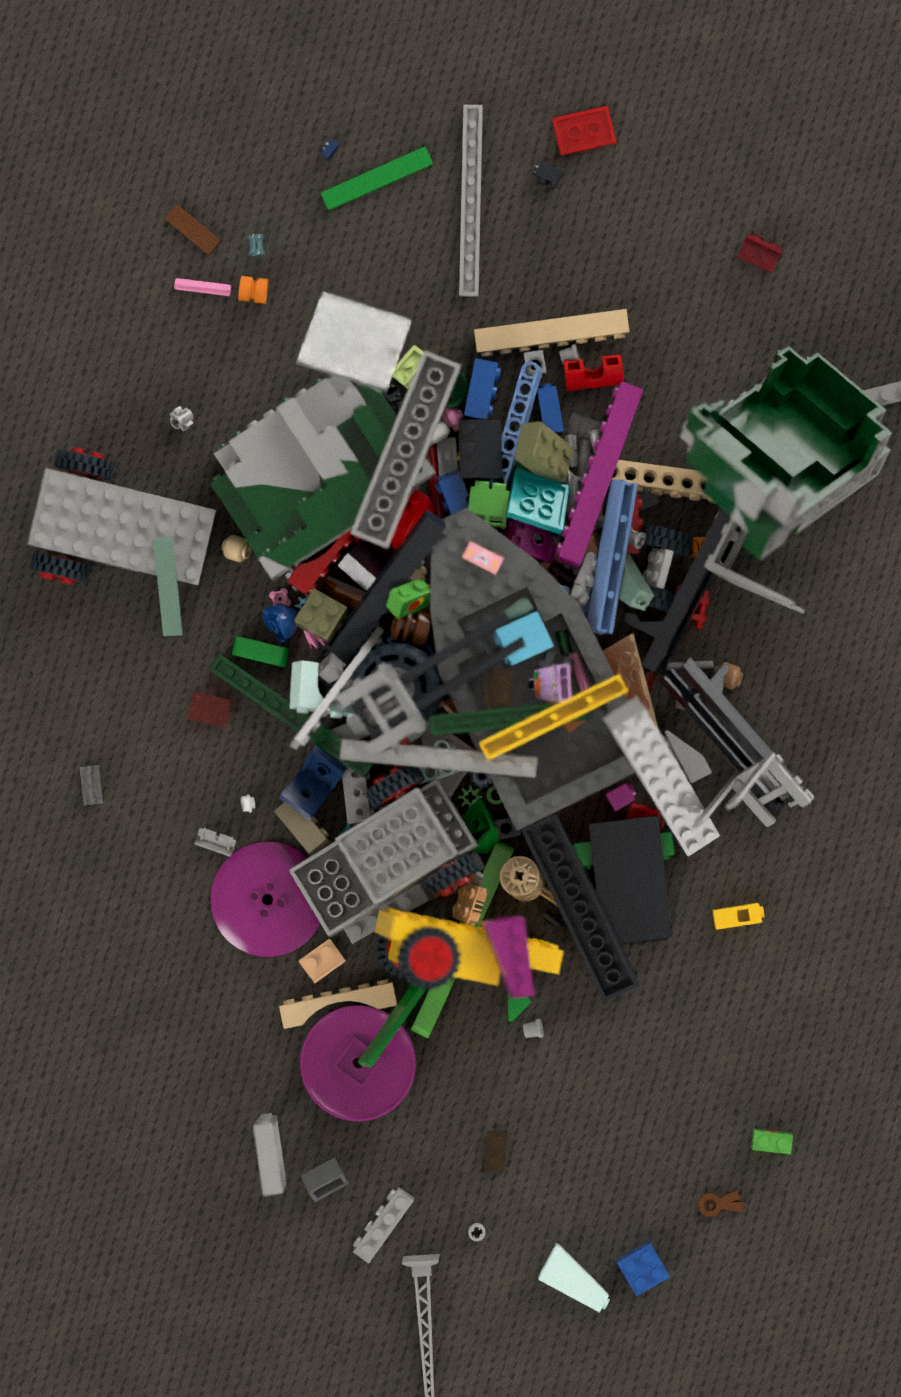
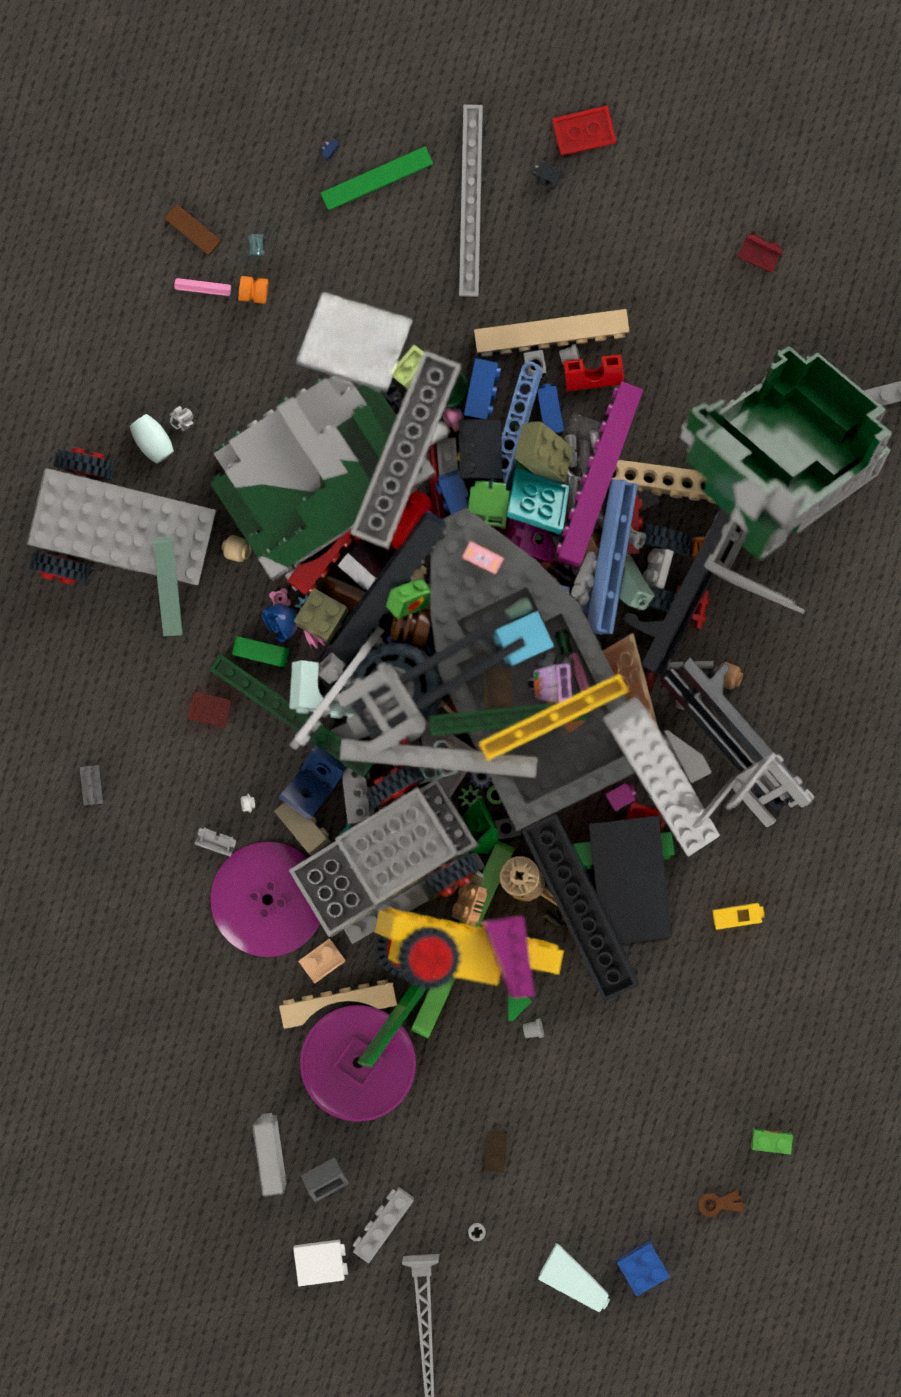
(151, 438): none -> light aqua piece
(320, 1262): none -> white brick

